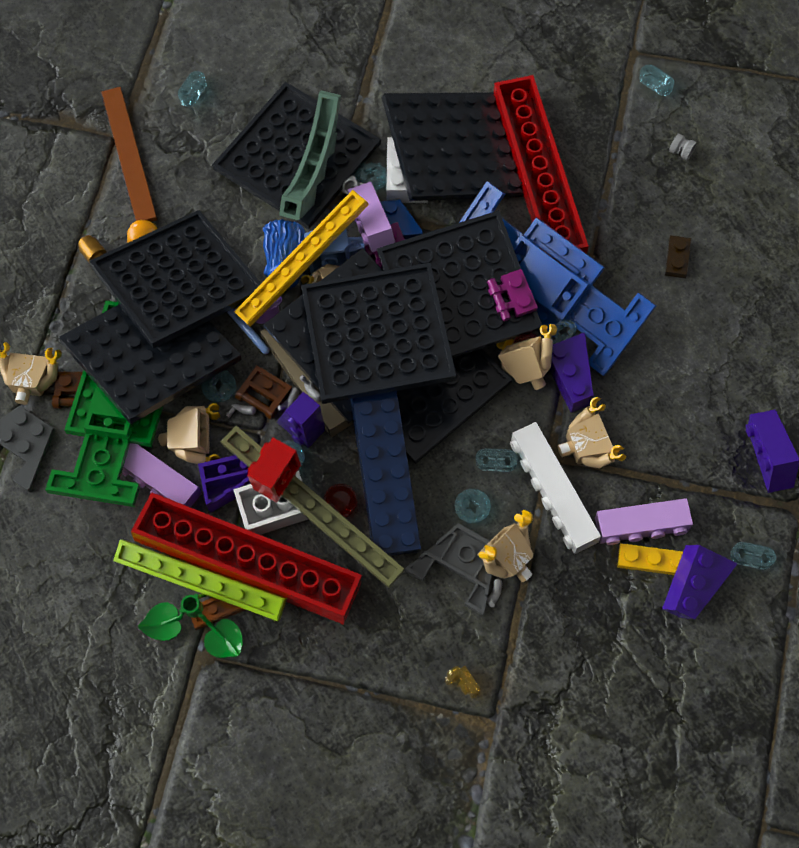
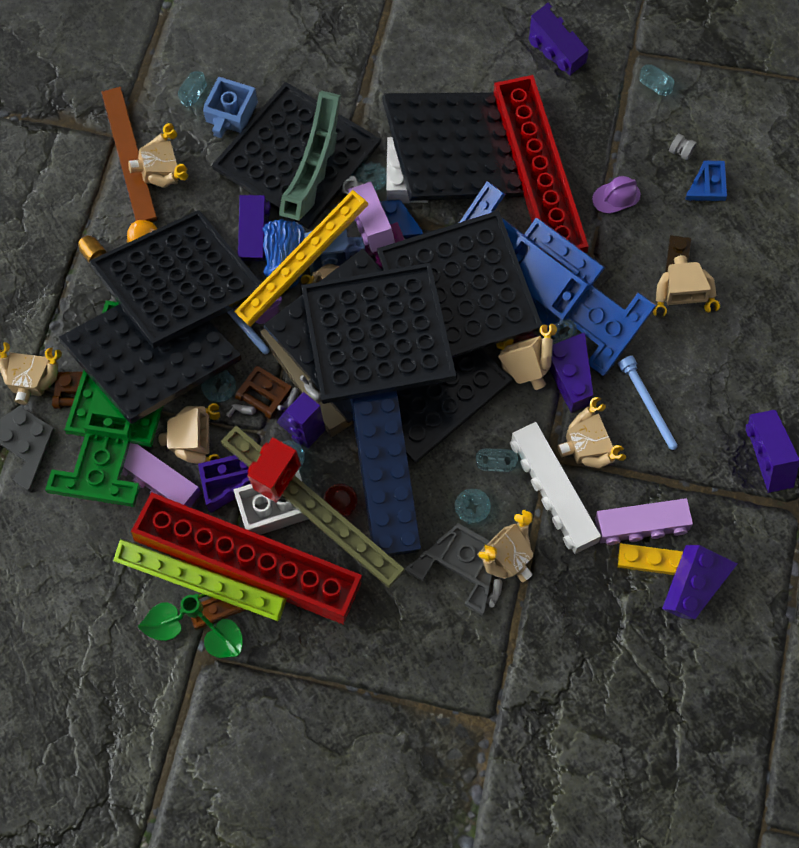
(158, 161): none -> tan torso
(229, 106): none -> medium blue hinge
(253, 216): none -> dark purple wedge
(466, 684): clear yellow bracket -> none
(518, 293): magenta plate -> none
(555, 41): none -> dark purple wedge
(616, 195): none -> medium lavender piece
(629, 366): none -> light blue piece
(684, 285): none -> tan torso
(709, 183): none -> blue wing
(753, 550): clear light blue beam -> none

